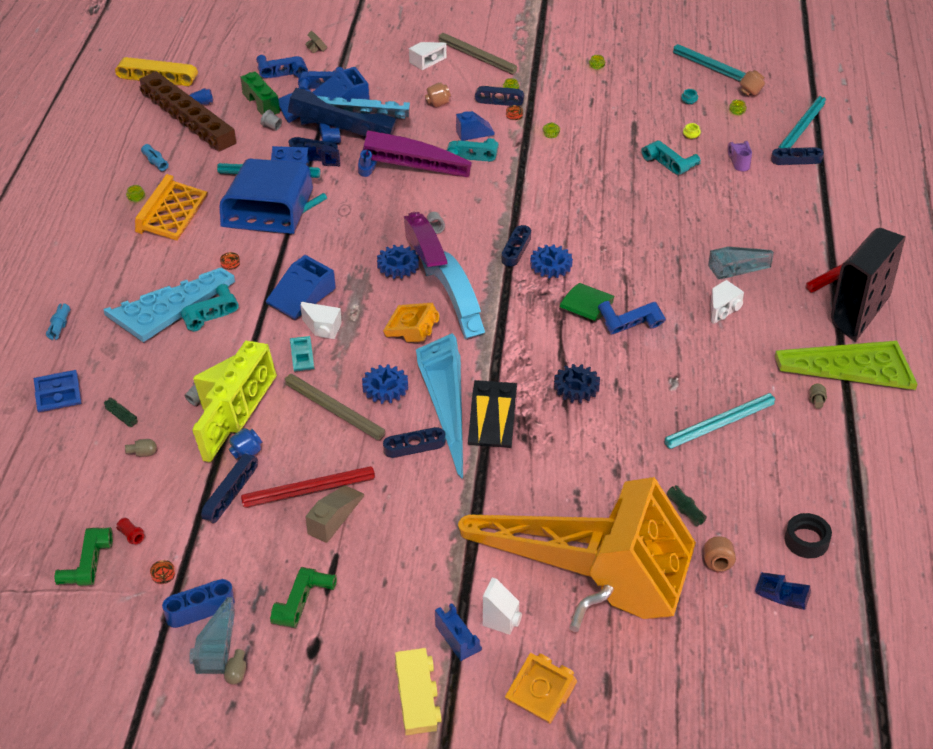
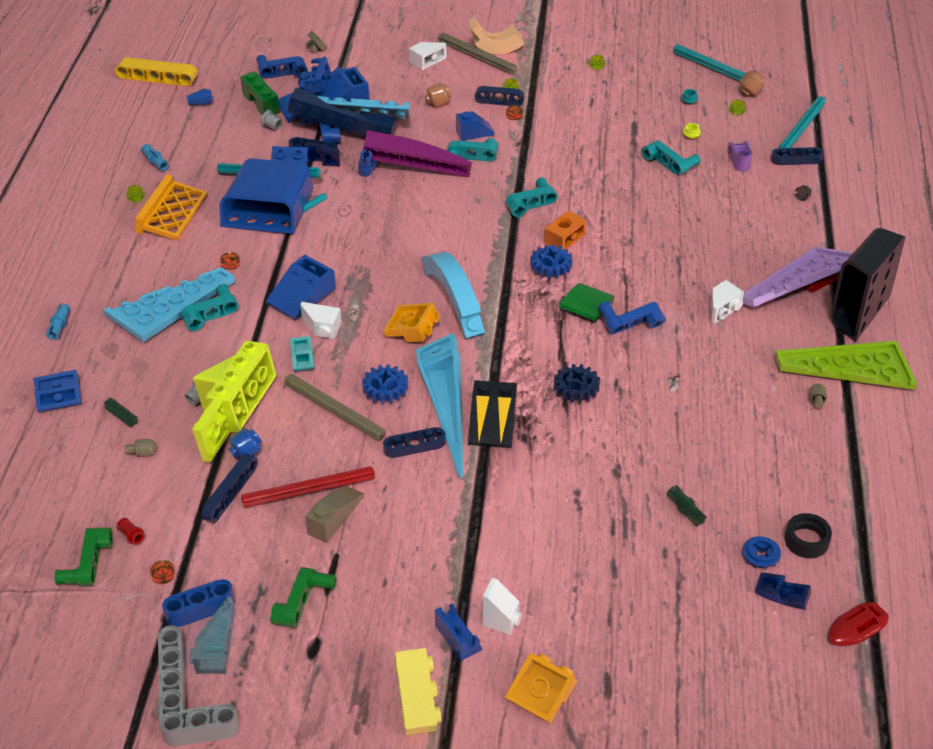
(186, 720): none -> light grey beam
(188, 111): reddish brown brick -> none
(235, 668): dark tan cylinder -> none
(318, 76): none -> blue hinge
(397, 261): blue gear -> none
(424, 239): magenta slope -> none
(437, 226): light grey piece -> none
(495, 42): none -> light nougat arch
(517, 252): dark blue beam -> none
(522, 201): none -> teal beam
(551, 130): clear neon green plate -> none
(565, 230): none -> orange brick
(639, 554): light orange piece -> none
(719, 420): axle -> none
(719, 554): nougat head -> none
(736, 261): clear light blue slope -> none
(761, 544): none -> blue gear
(803, 192): none -> clear smoke hinge
(803, 271): none -> lavender wing
(858, 624): none -> red piece

